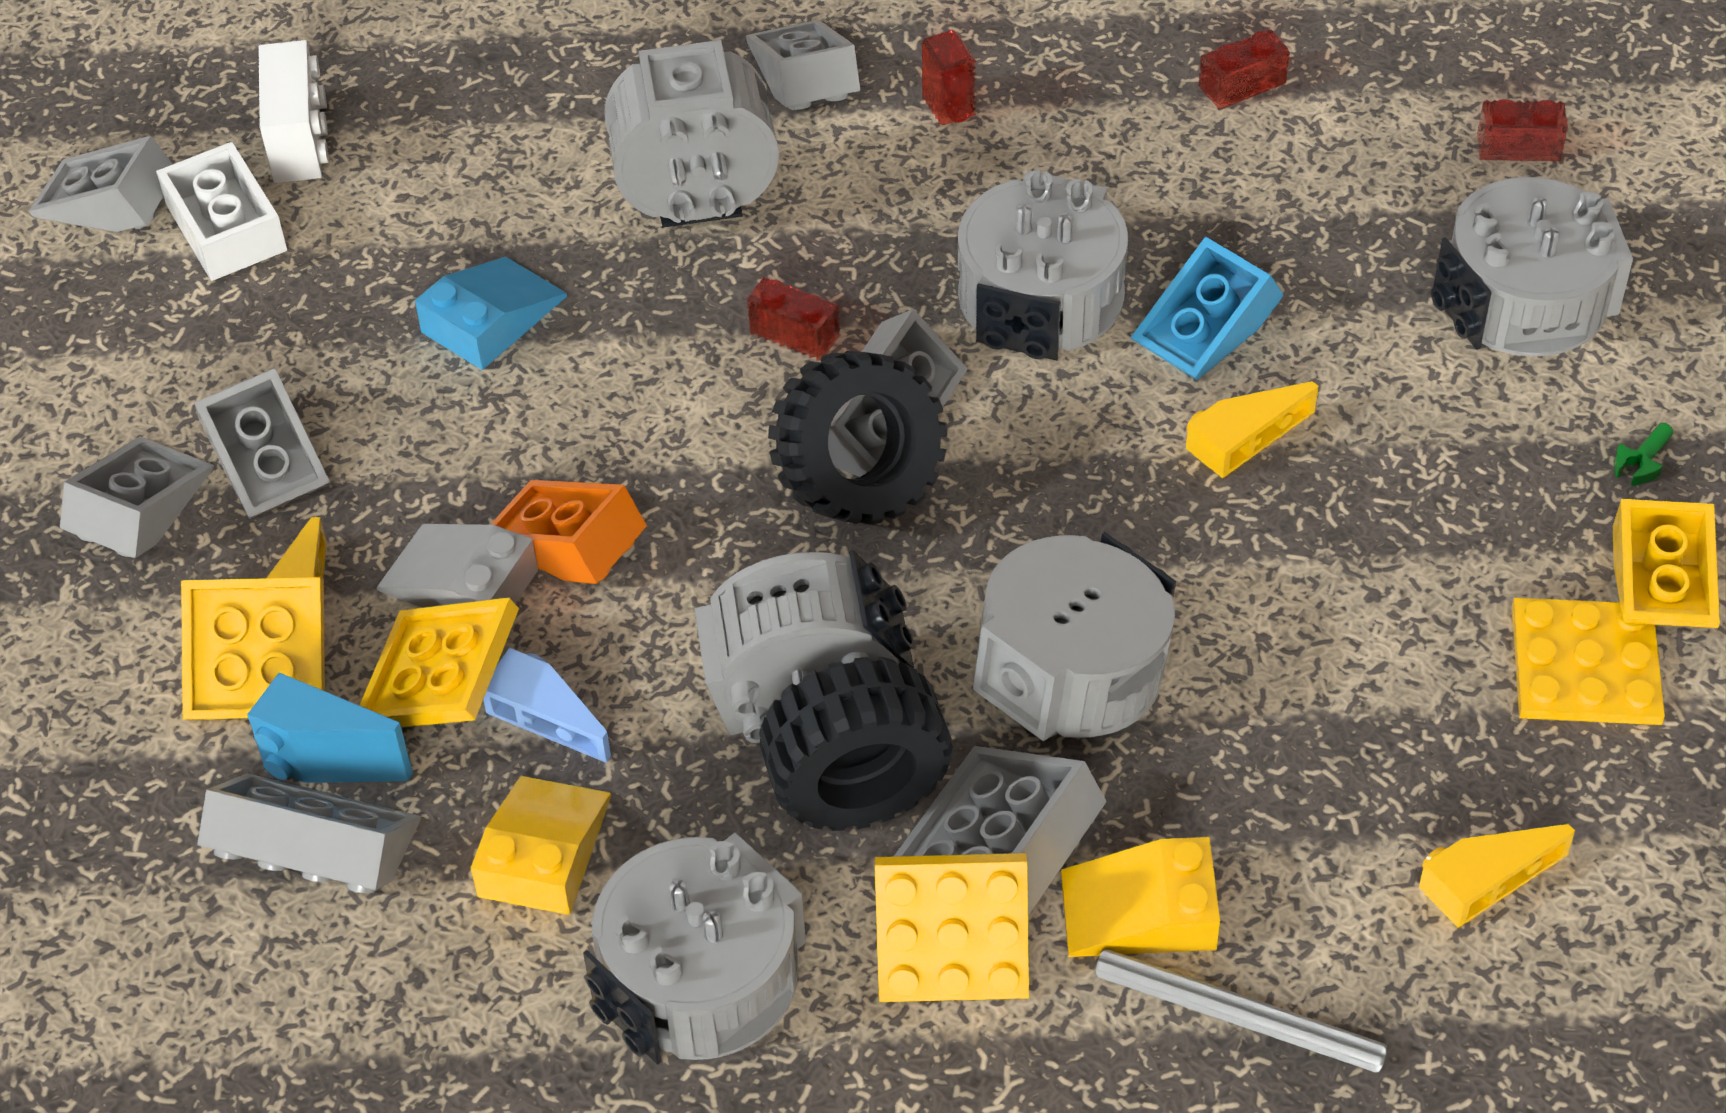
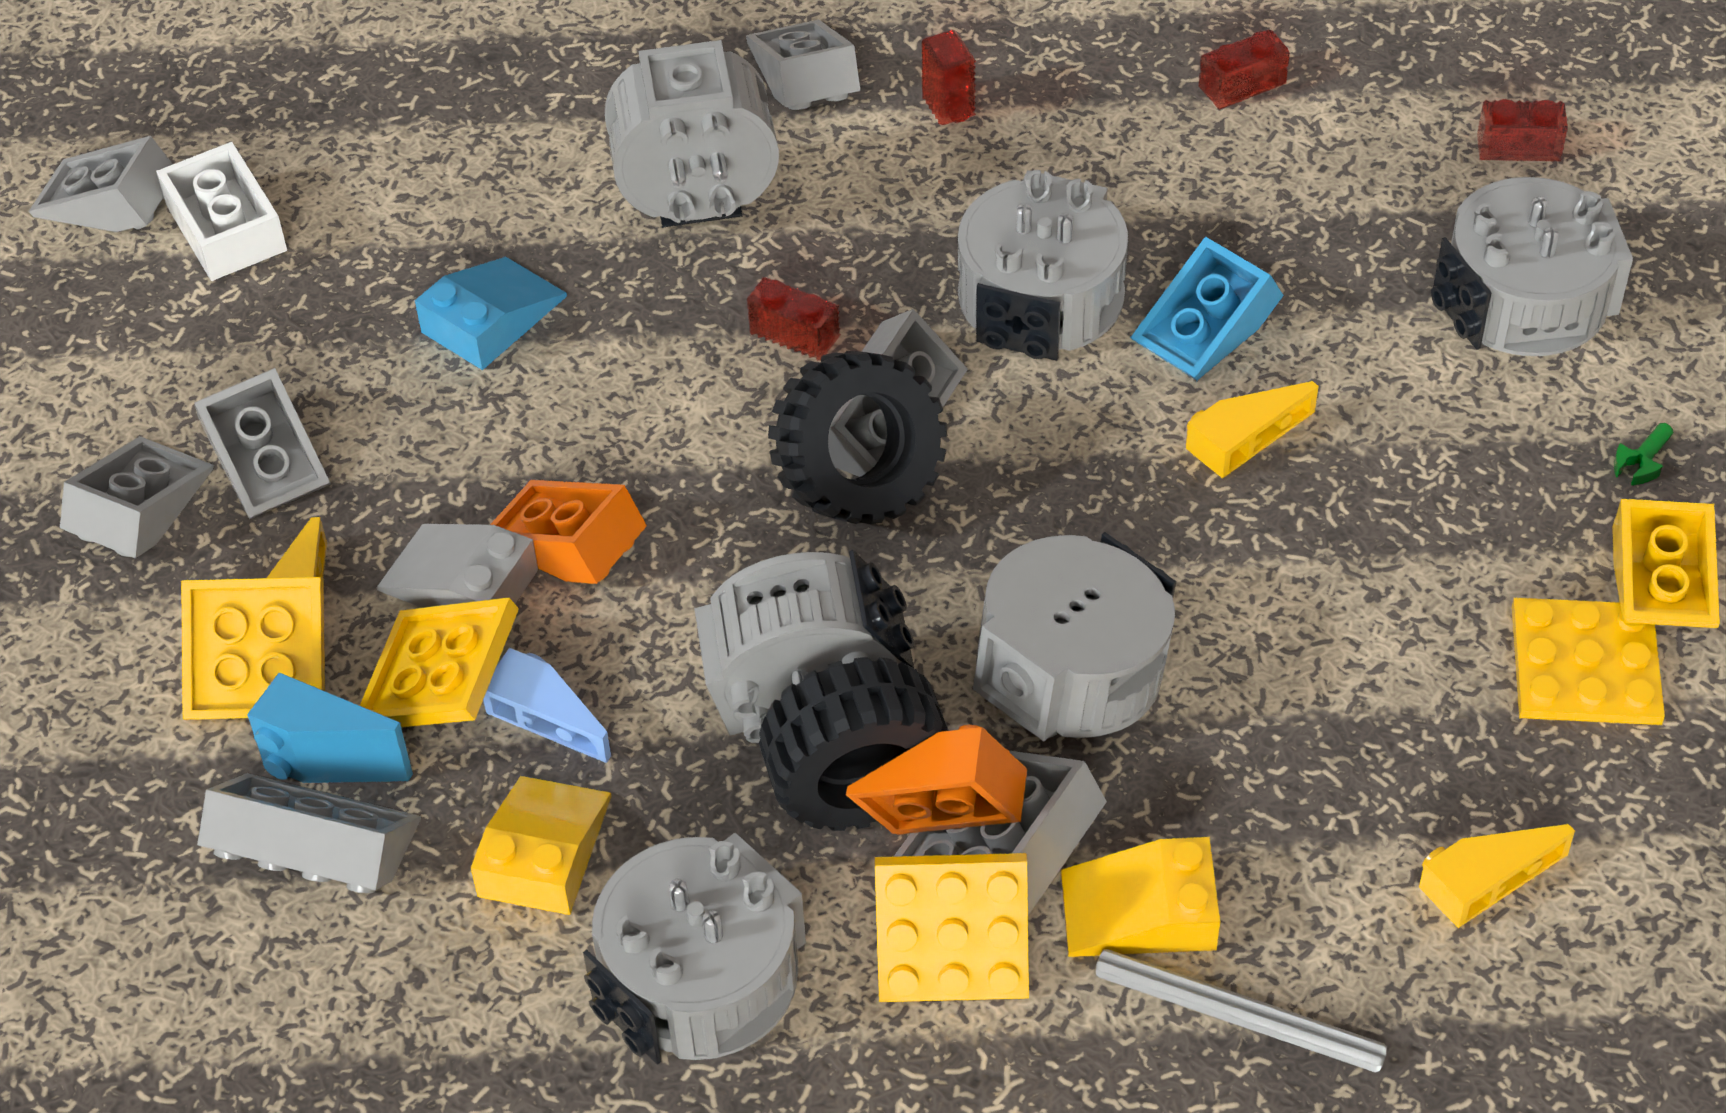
(291, 111): white brick -> none
(945, 784): none -> orange slope

